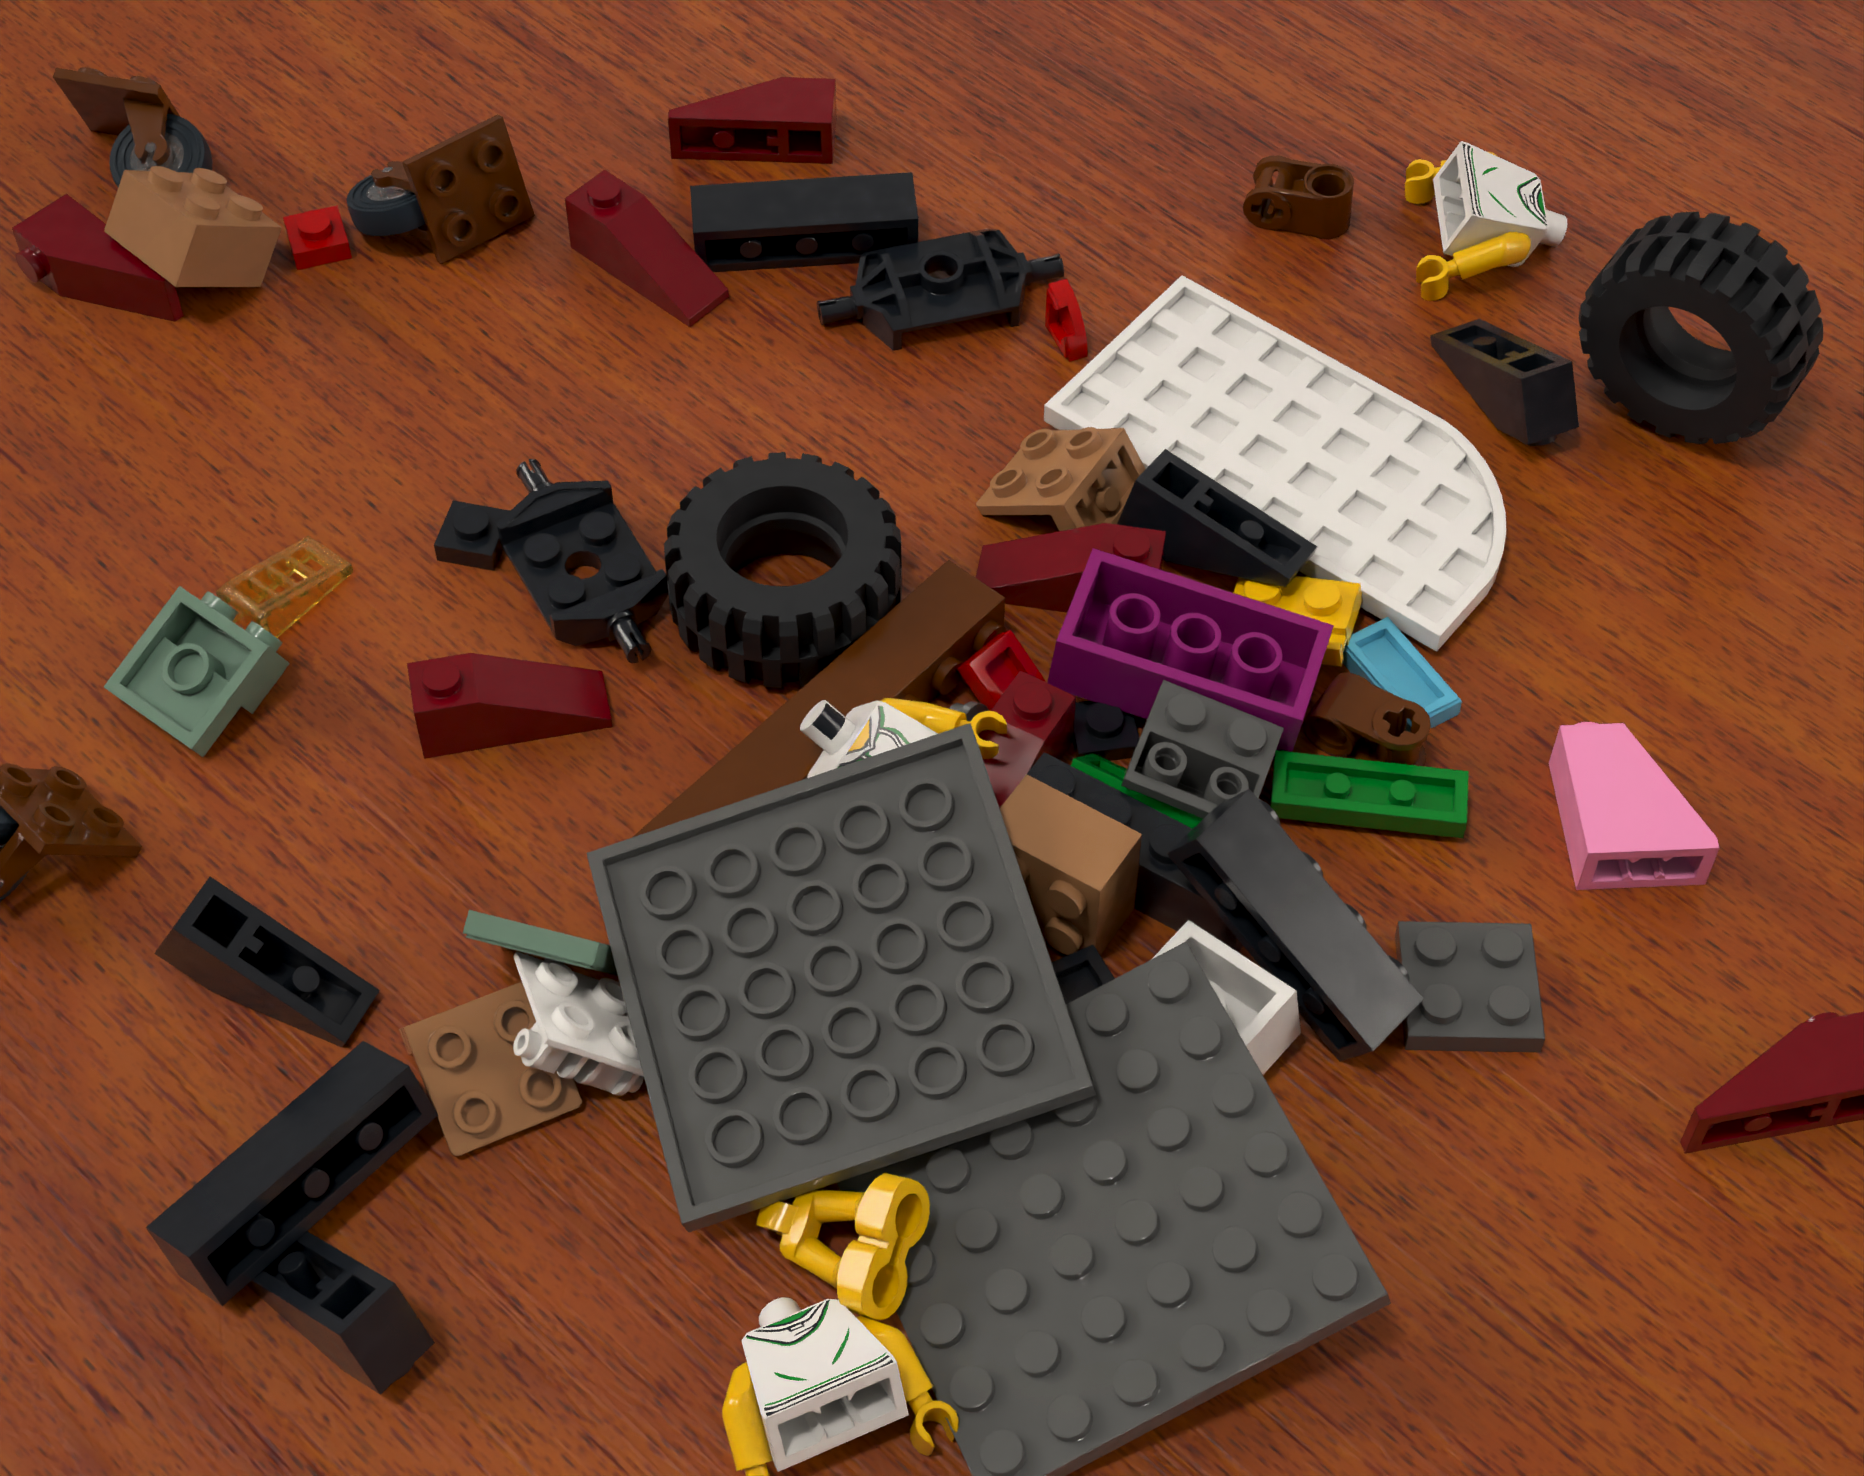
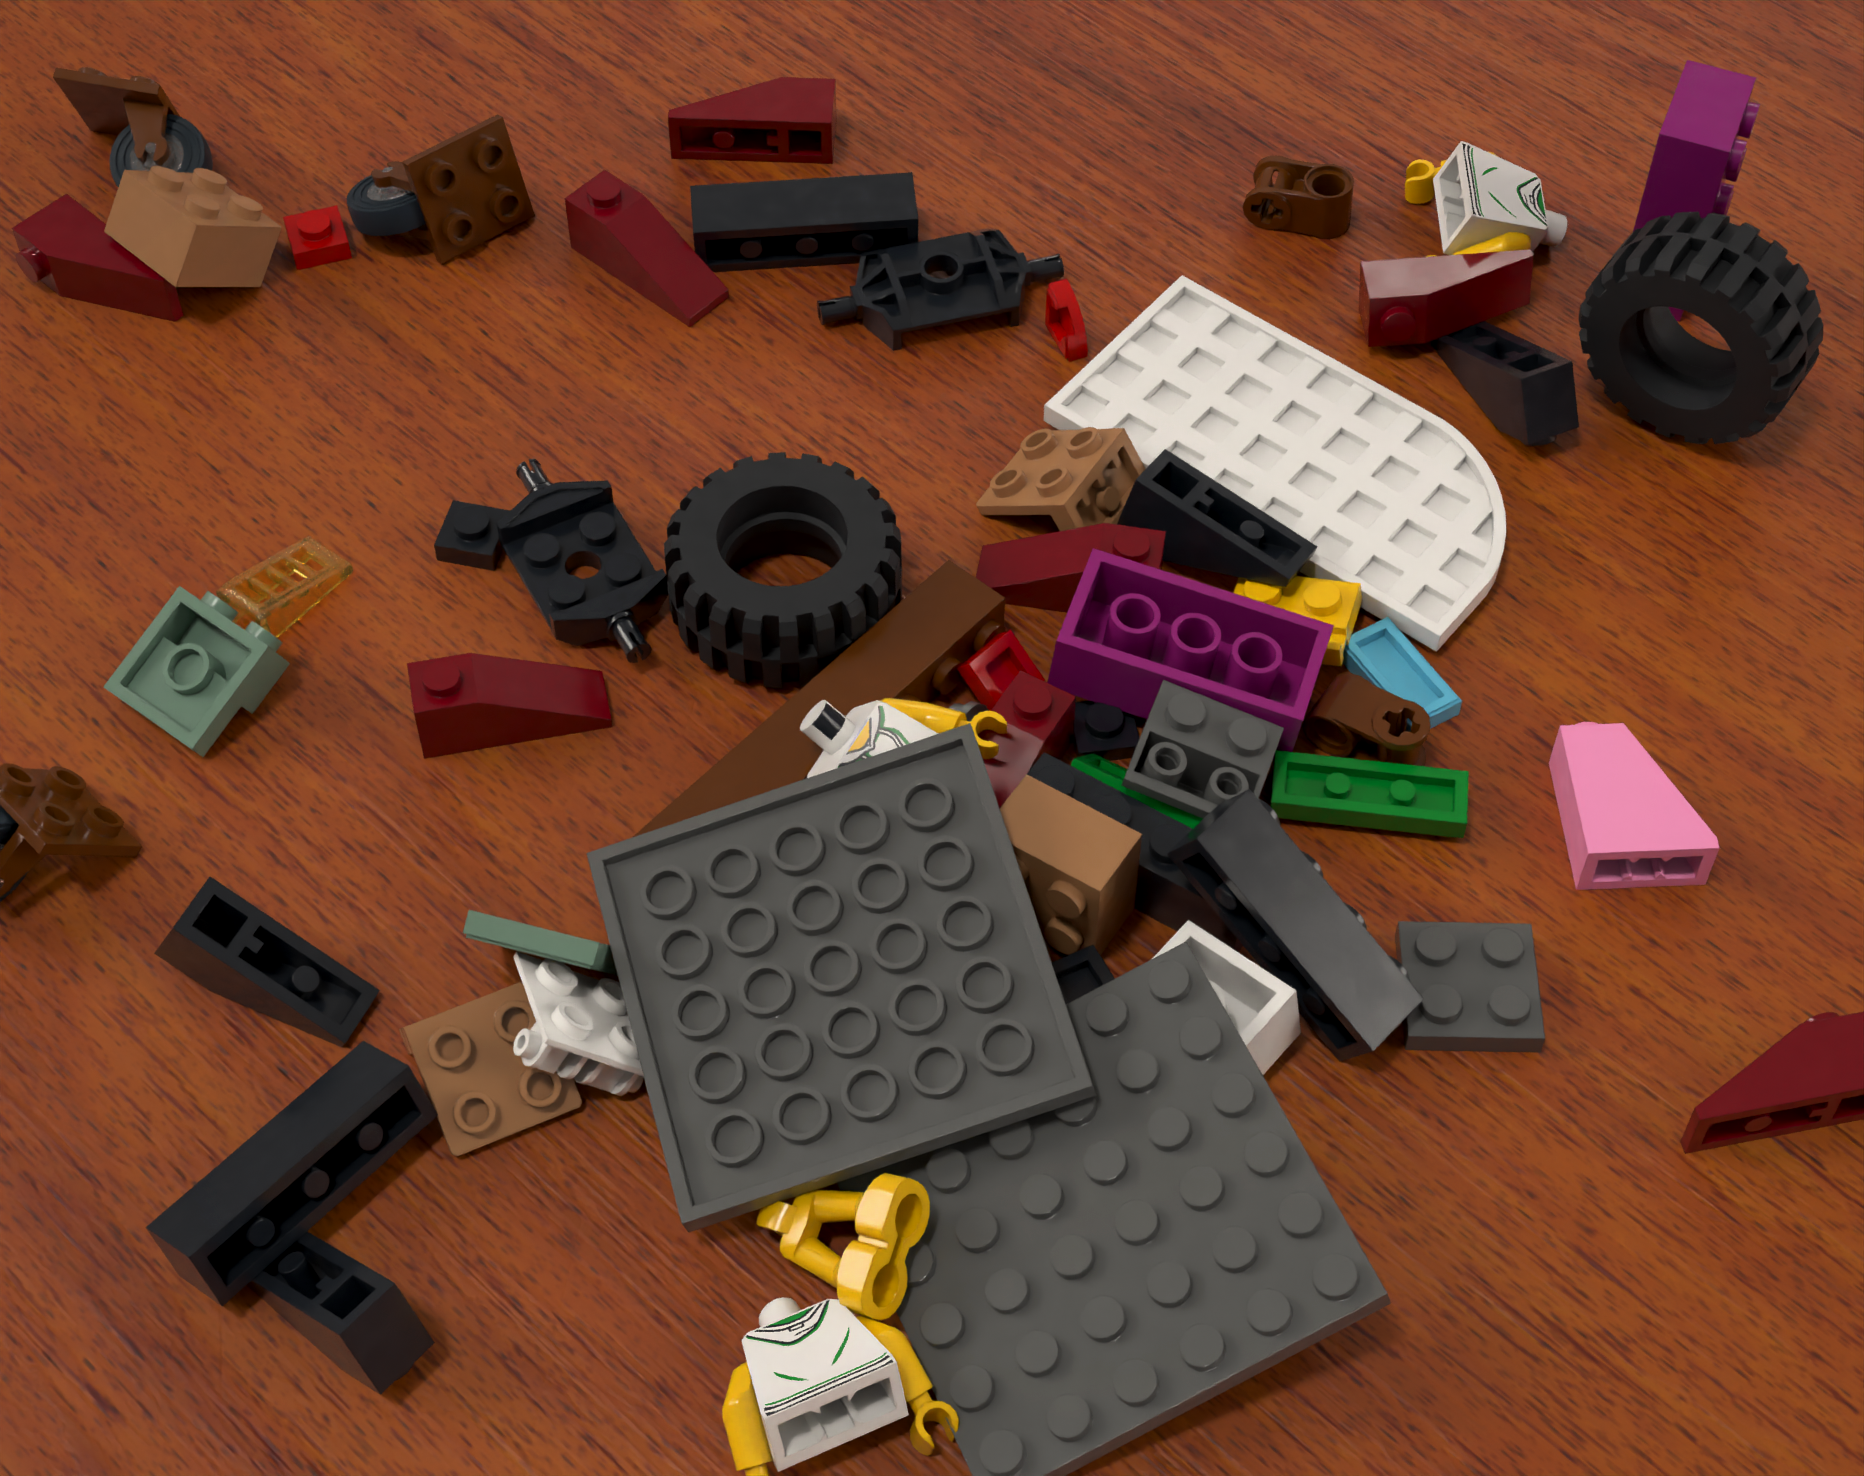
(1439, 295): none -> dark red slope
(1699, 146): none -> magenta brick

